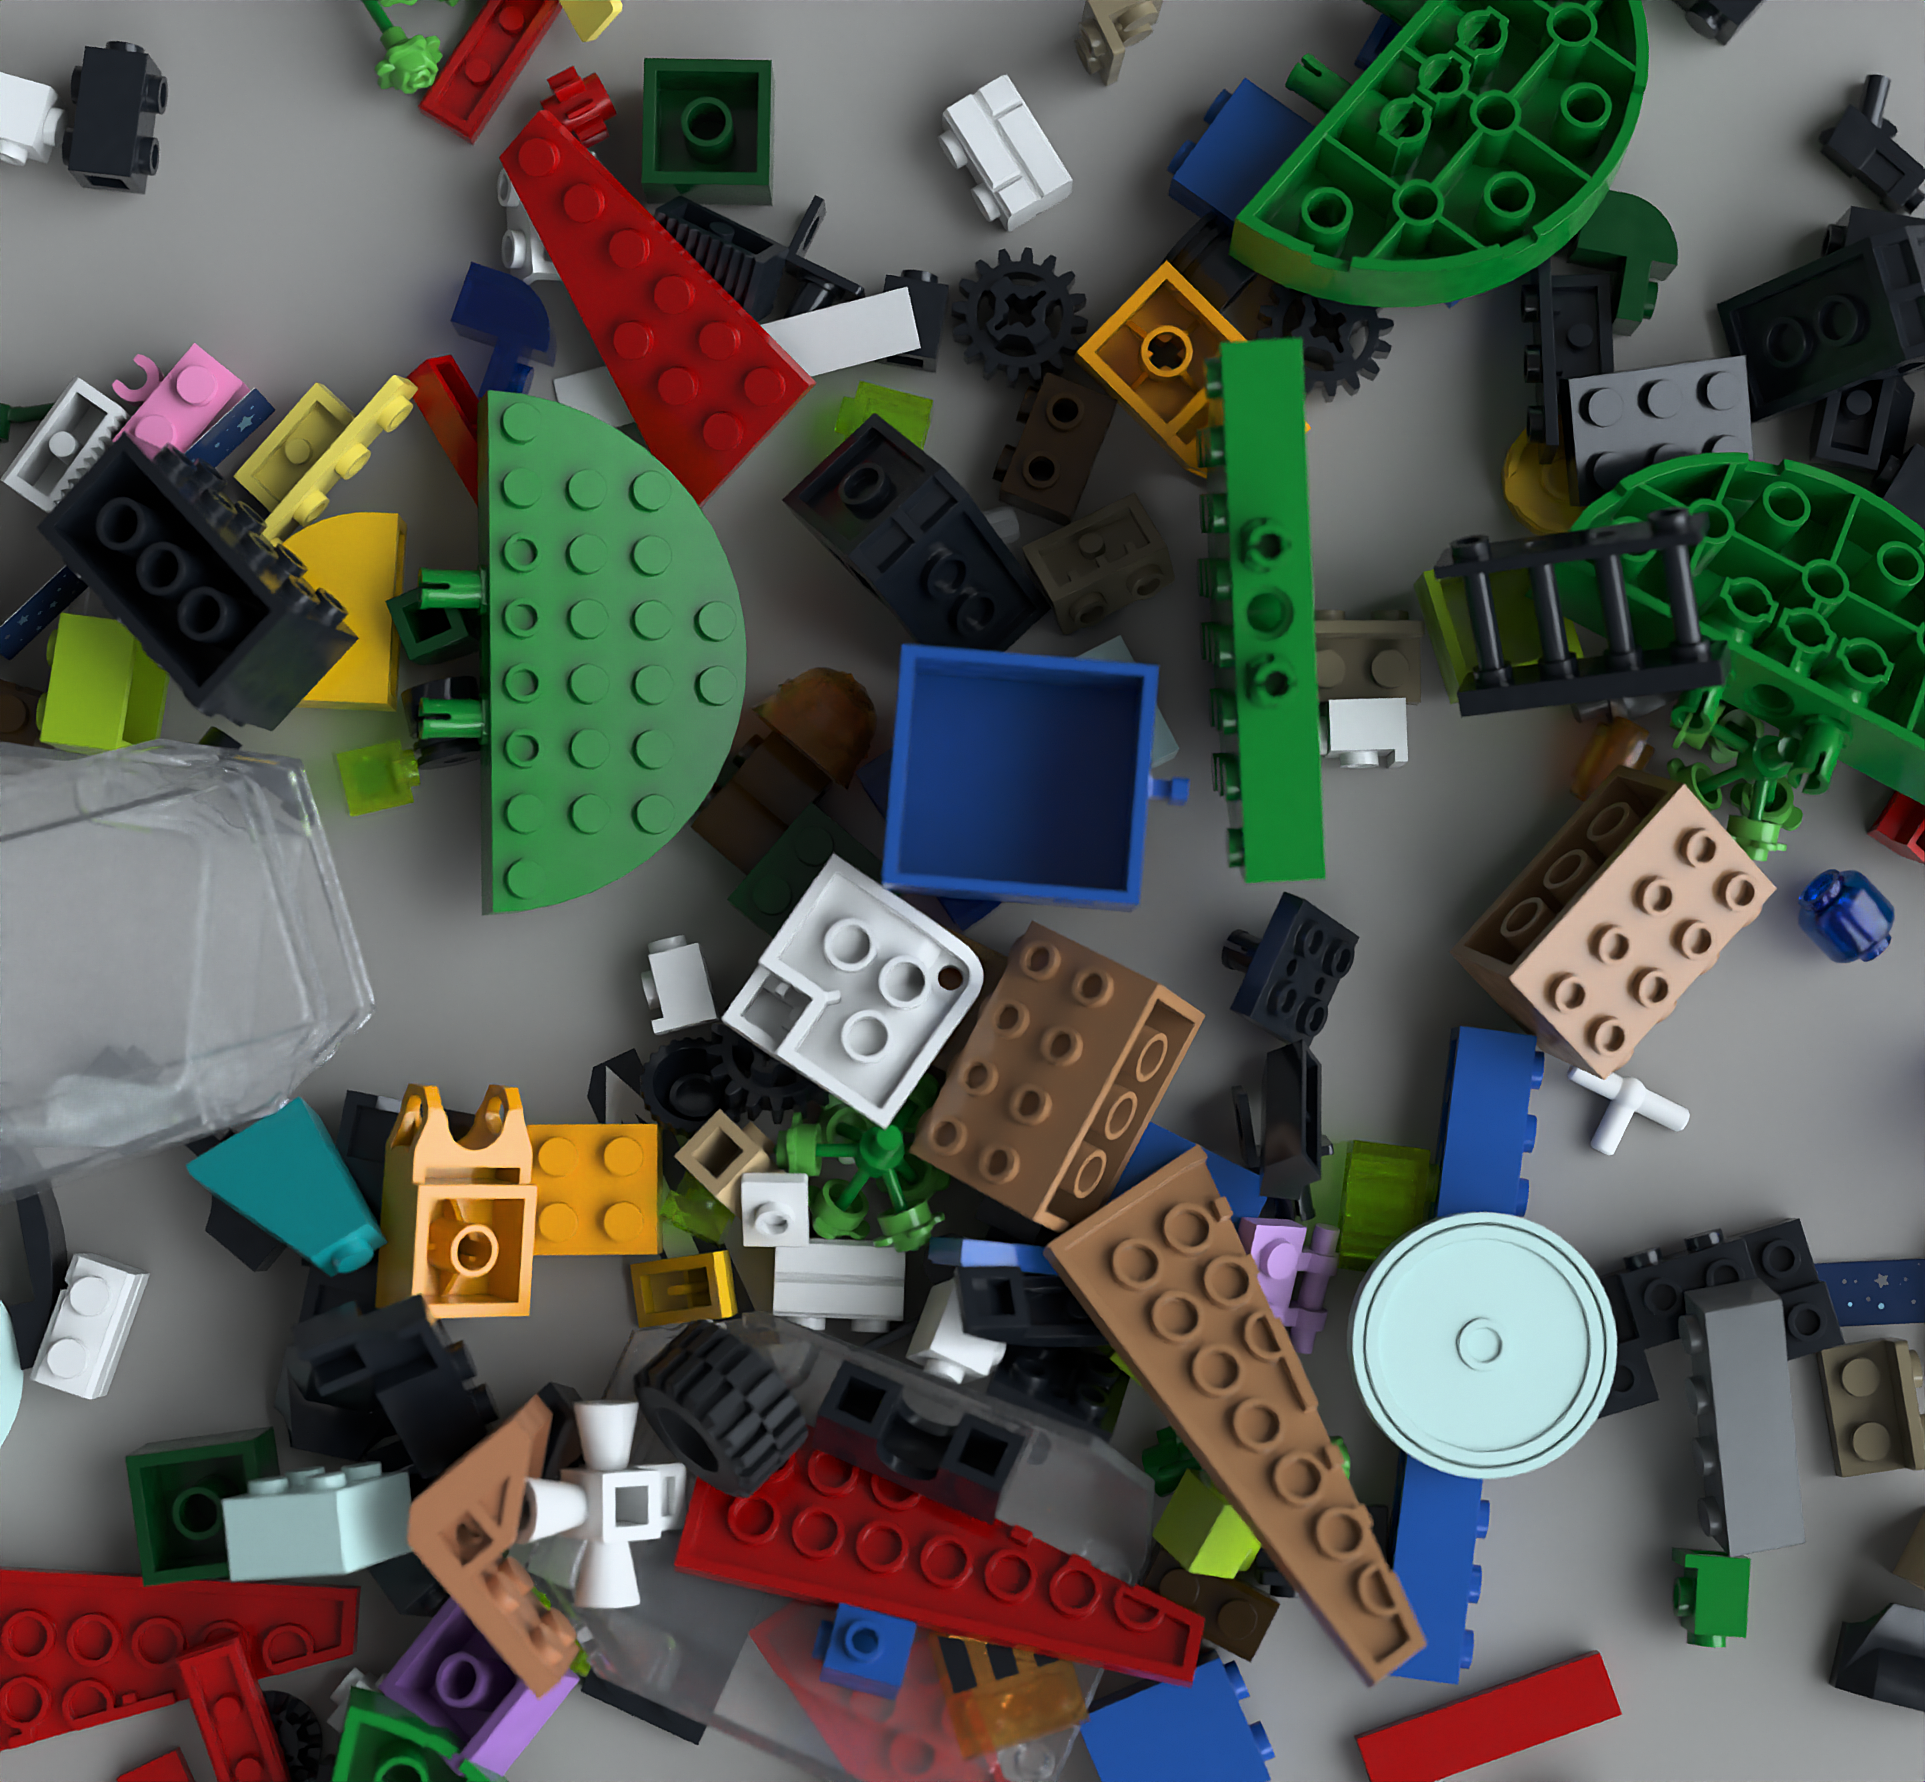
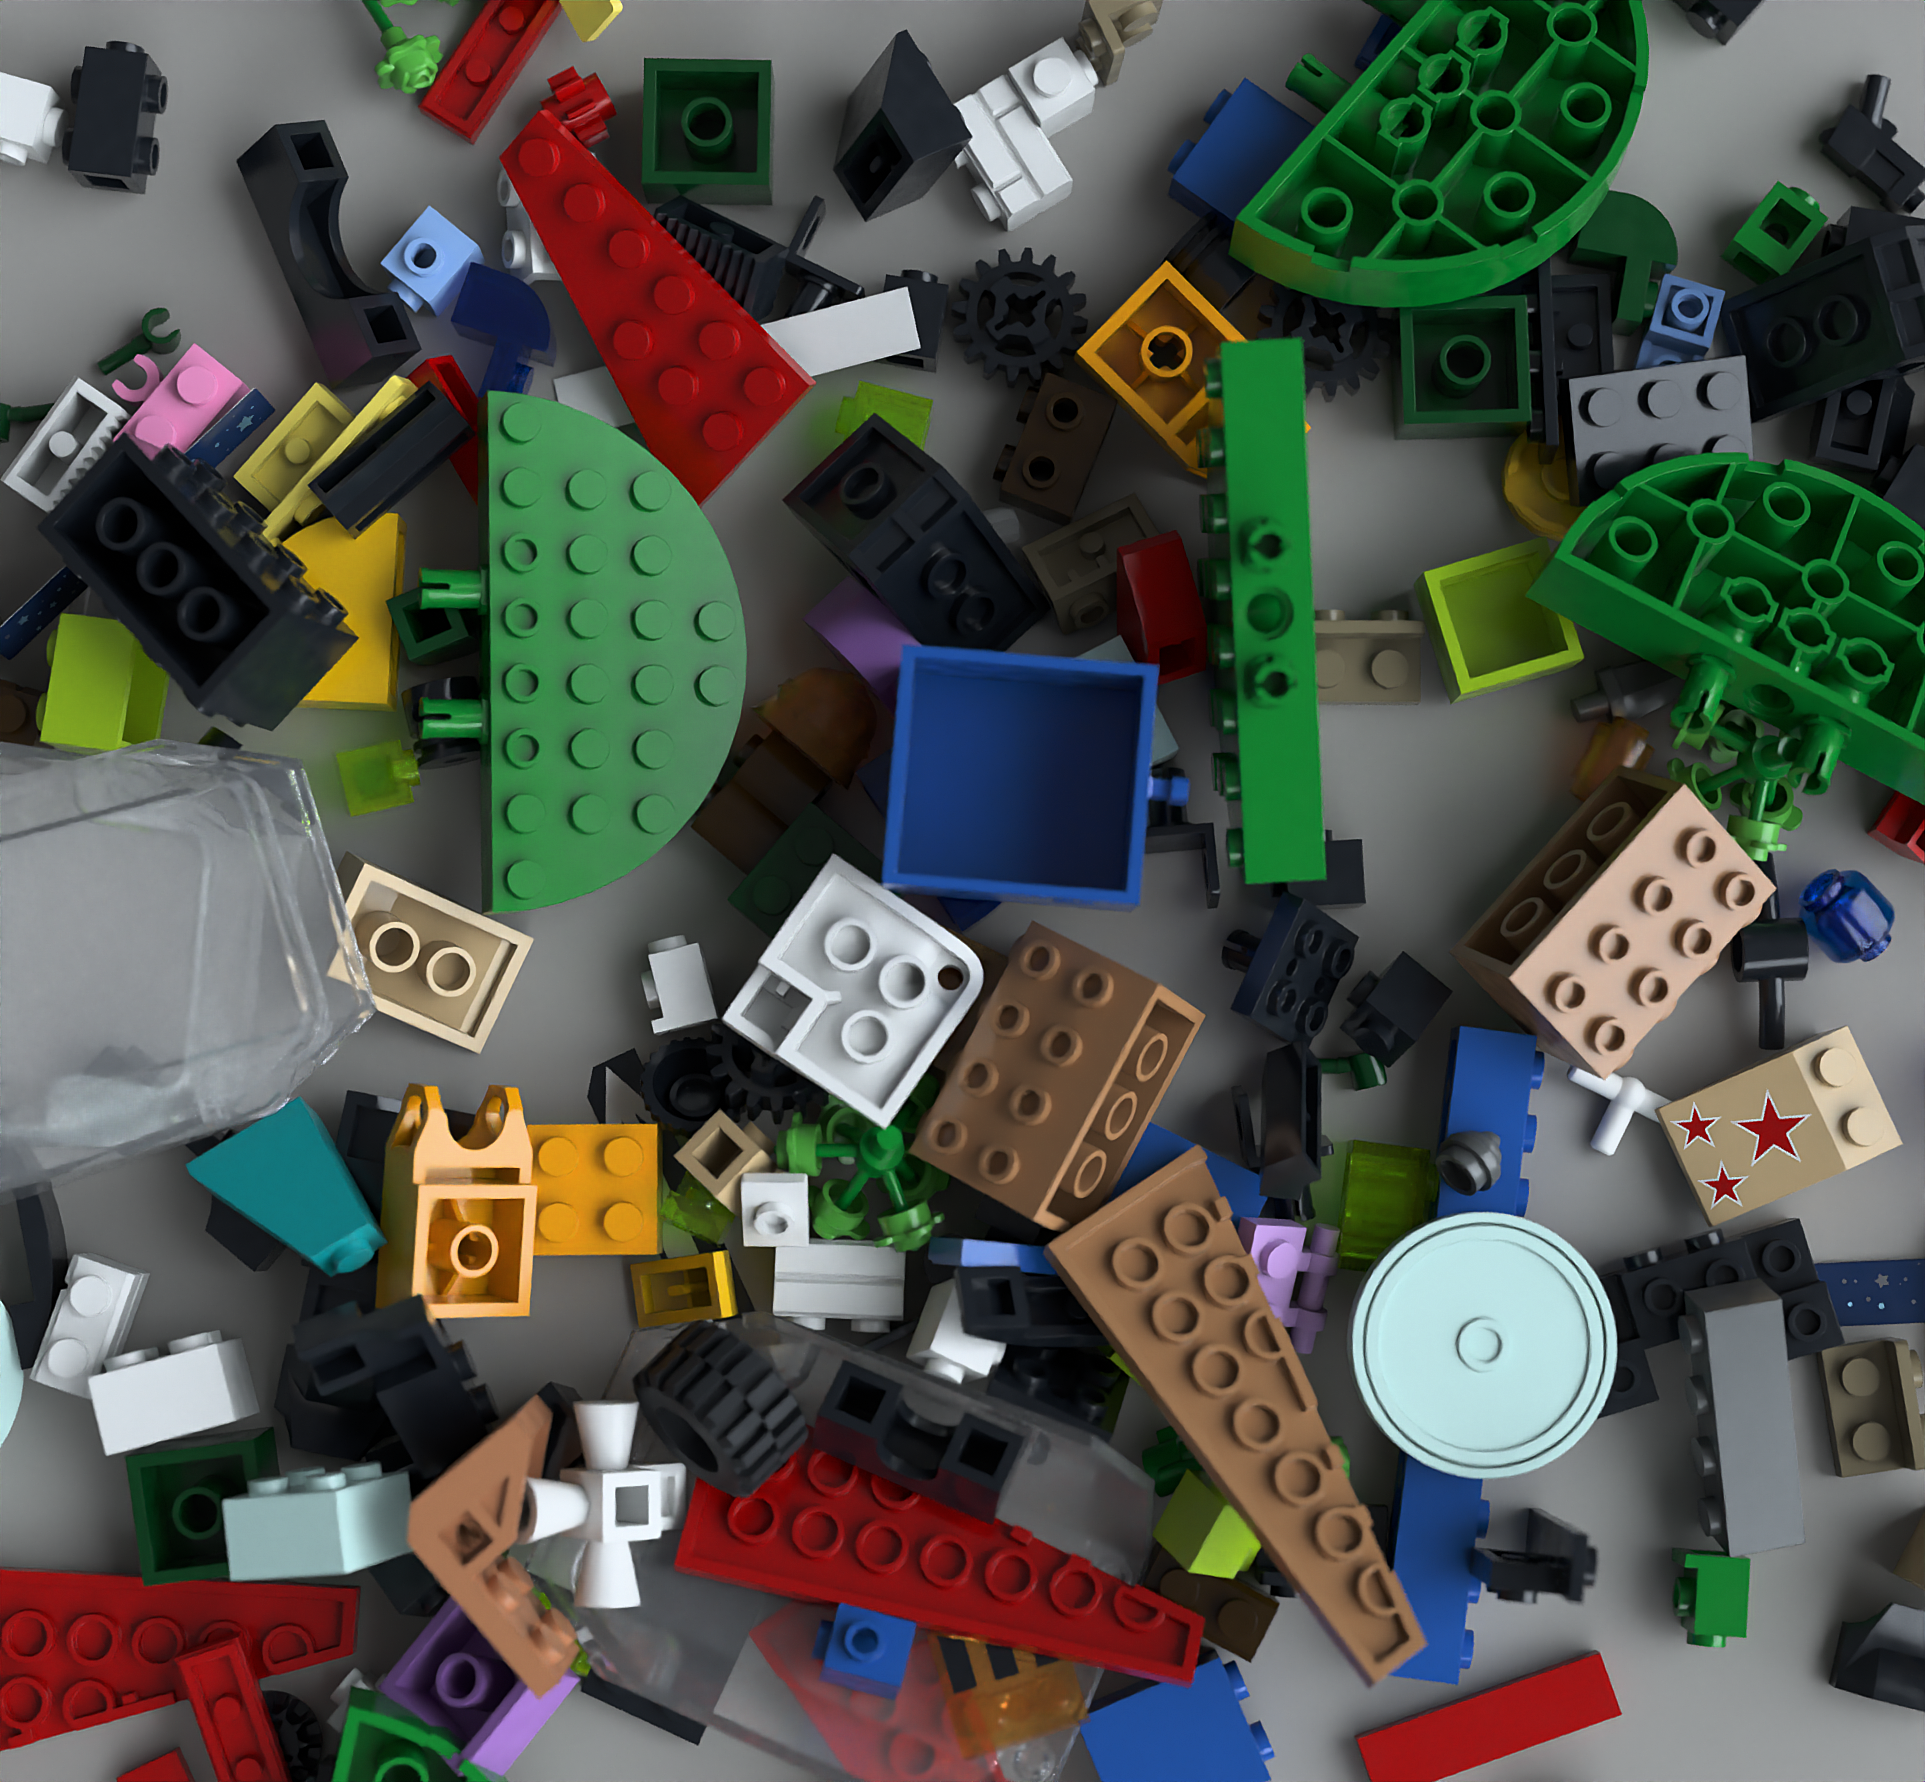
(143, 342): none -> dark green hand
(170, 1396): none -> white brick
(297, 193): none -> black arch
(392, 459): none -> black piece
(430, 263): none -> light blue brick
(430, 954): none -> tan slope
(863, 638): none -> medium lavender brick
(897, 132): none -> black slope
(1055, 86): none -> white brick
(1160, 607): none -> red slope
(1172, 832): none -> black bracket
(1343, 882): none -> black brick
(1363, 731): white brick -> none
(1364, 1070): none -> dark green hand
(1393, 1008): none -> black brick
(1461, 369): none -> dark green brick
(1470, 1161): none -> dark grey plate
(1553, 1563): none -> black bracket
(1624, 666): black fence -> none
(1680, 323): none -> medium blue slope
(1769, 954): none -> black piece
(1778, 1126): none -> tan slope
(1784, 210): none -> green brick

